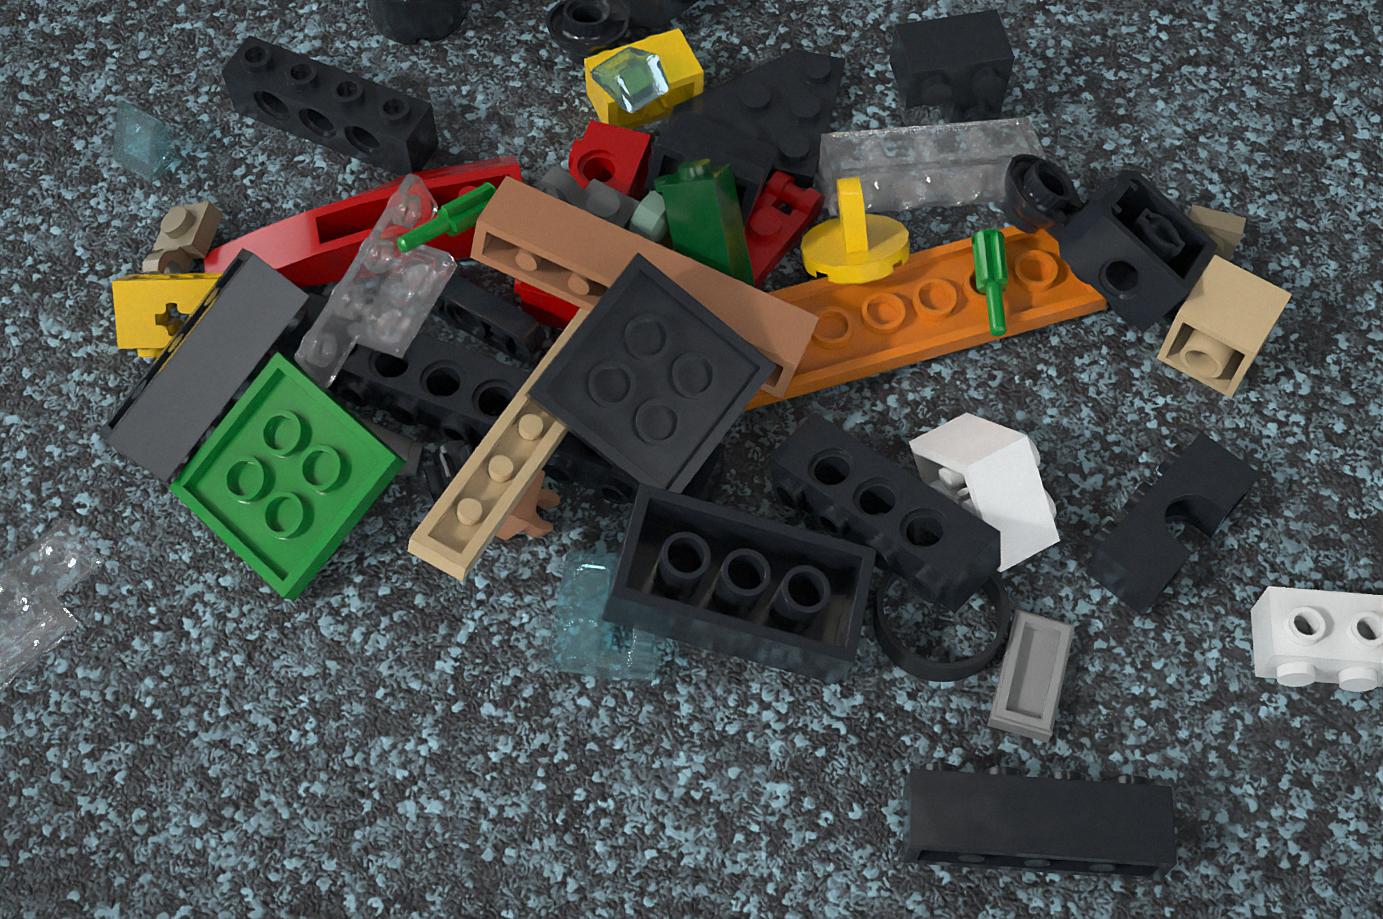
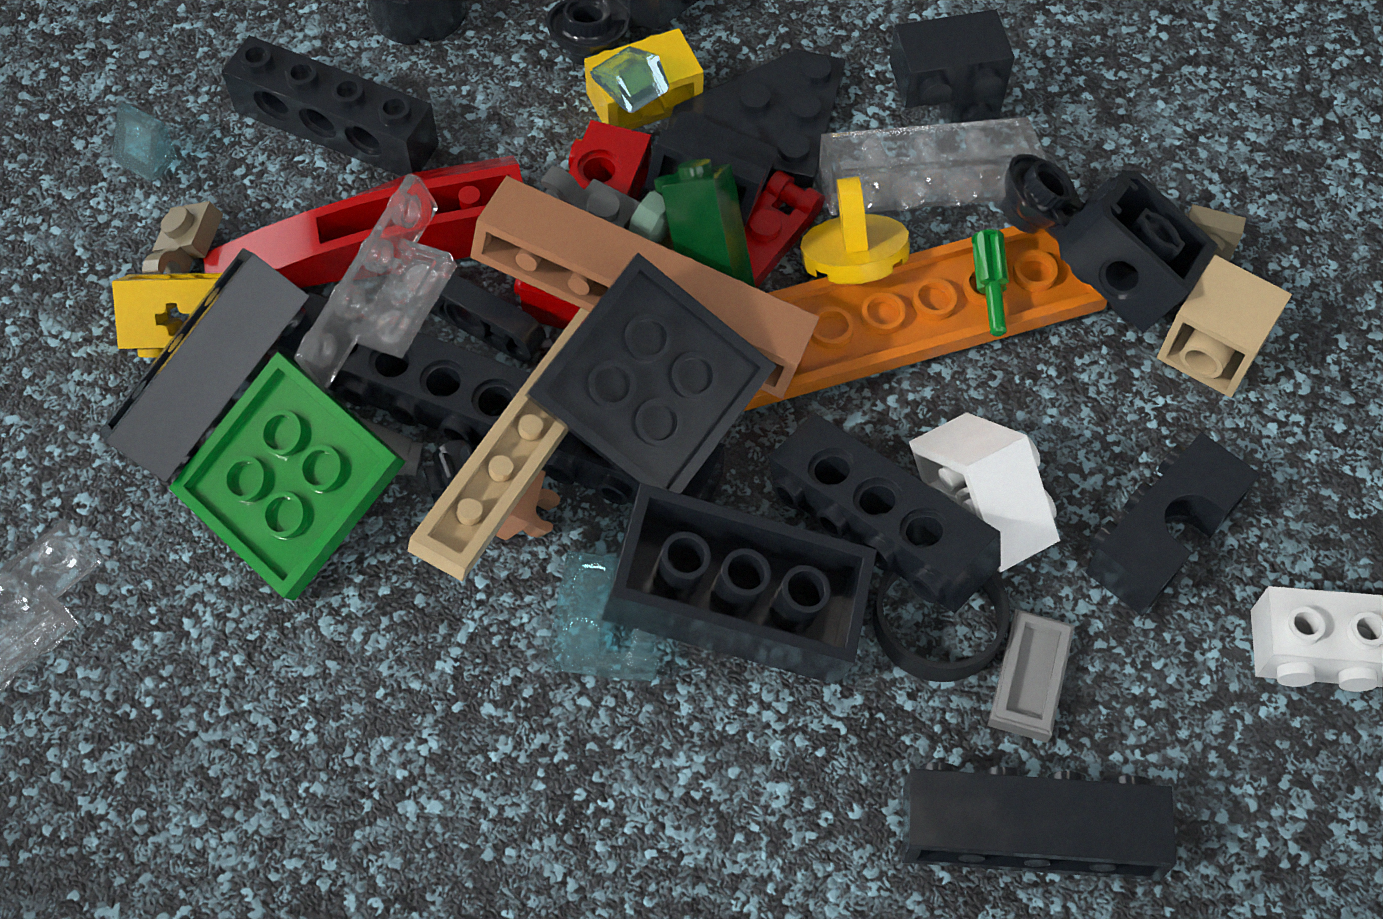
(452, 218): green axle -> none

